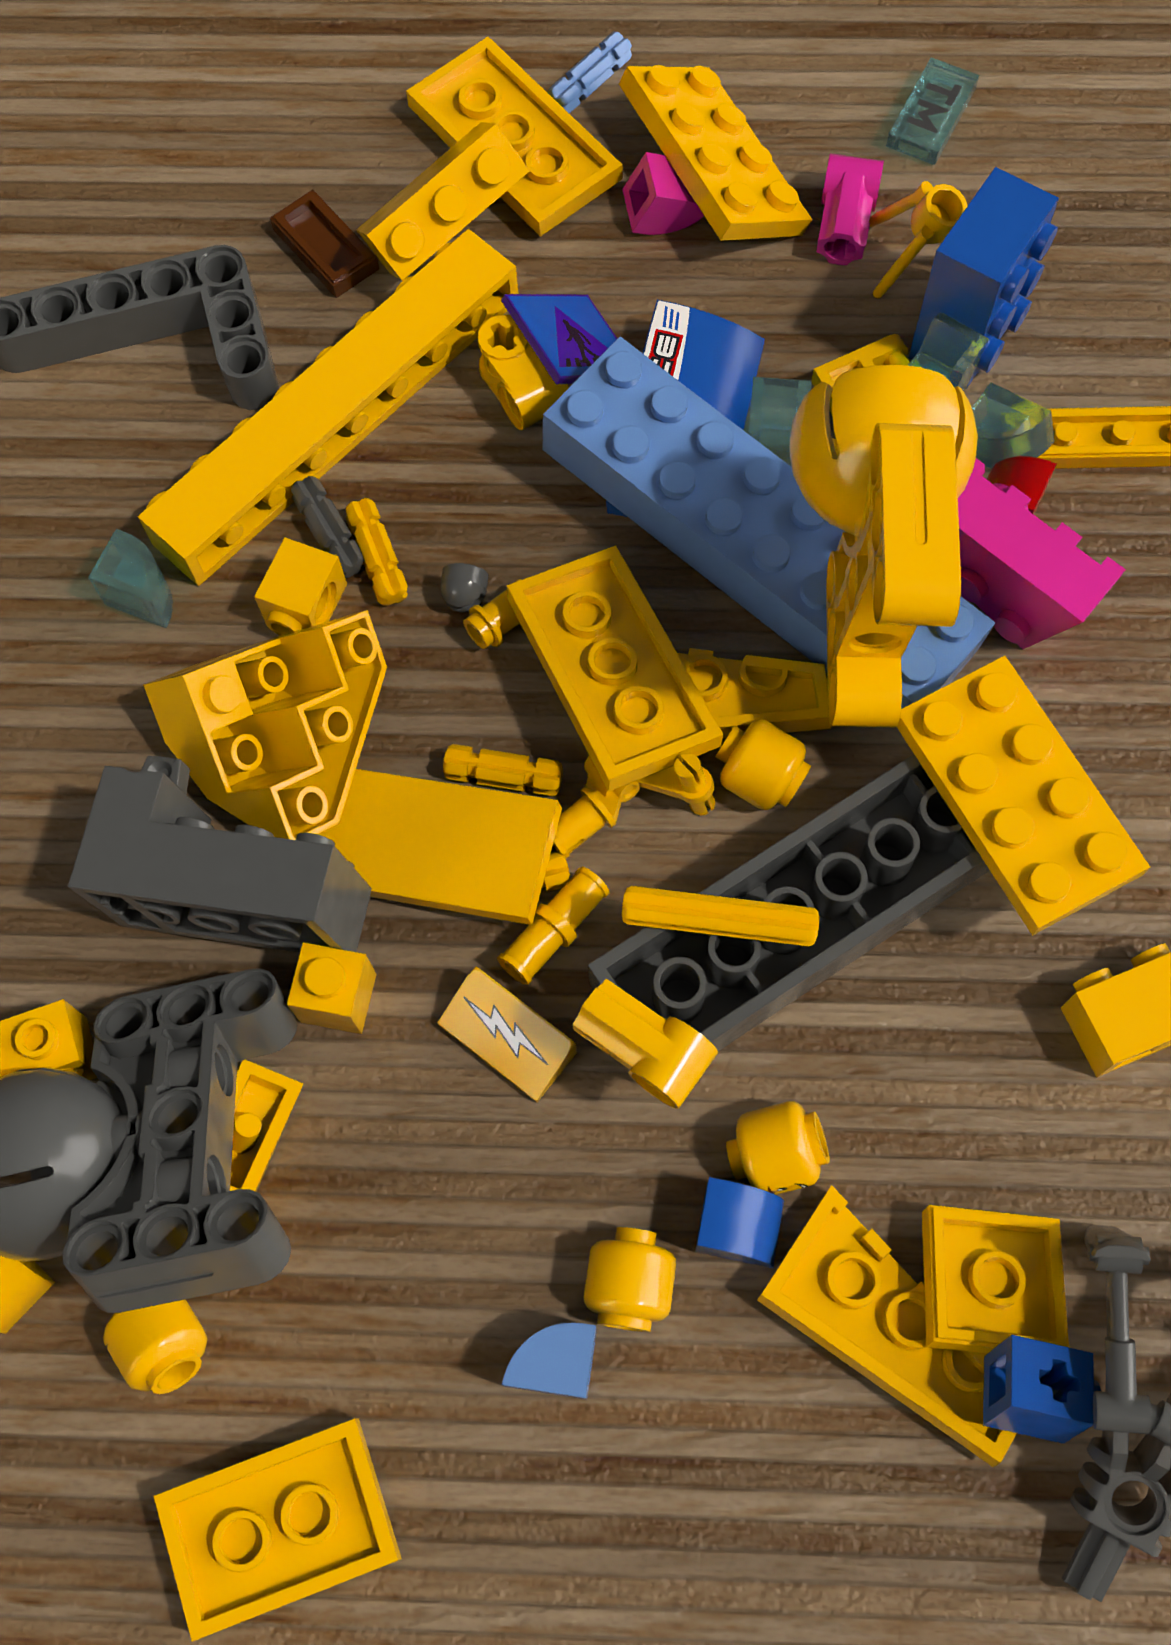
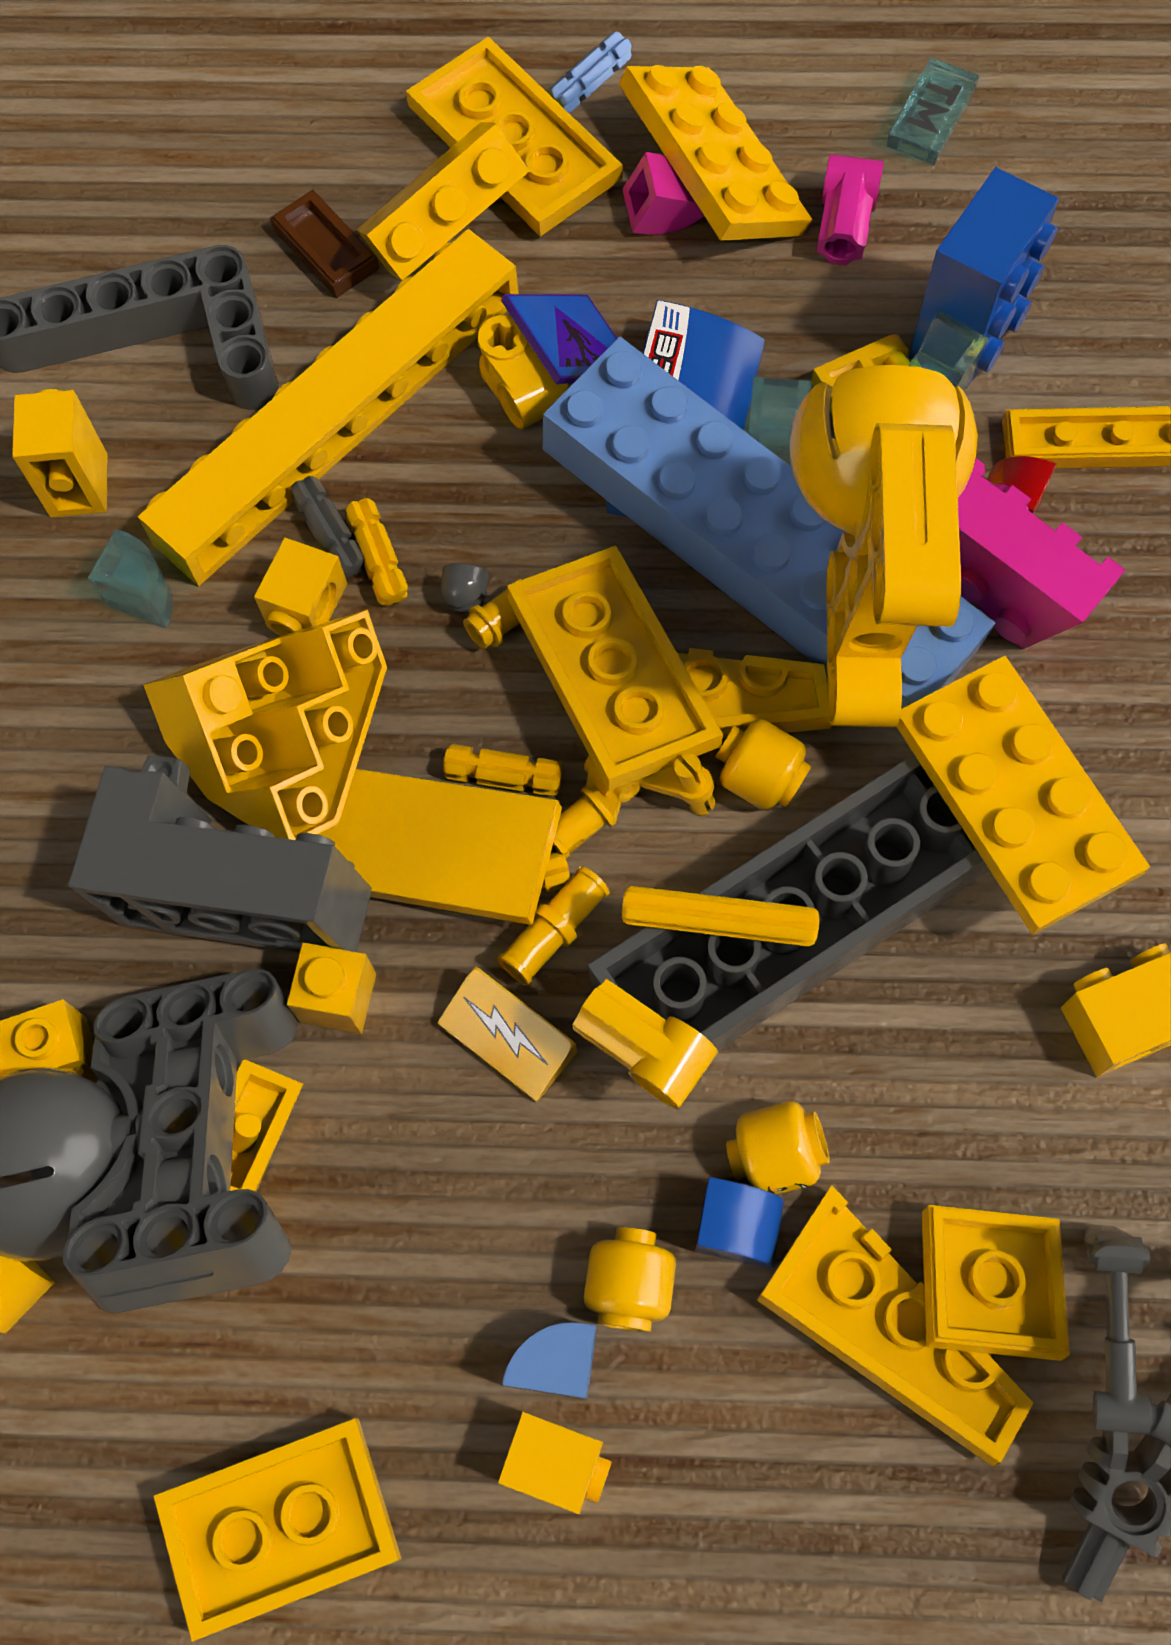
(60, 453): none -> yellow brick
(156, 1346): yellow head -> none
(555, 1464): none -> yellow brick
(931, 221): yellow plant -> none
(1010, 426): clear light blue brick -> none
(1038, 1389): blue brick -> none

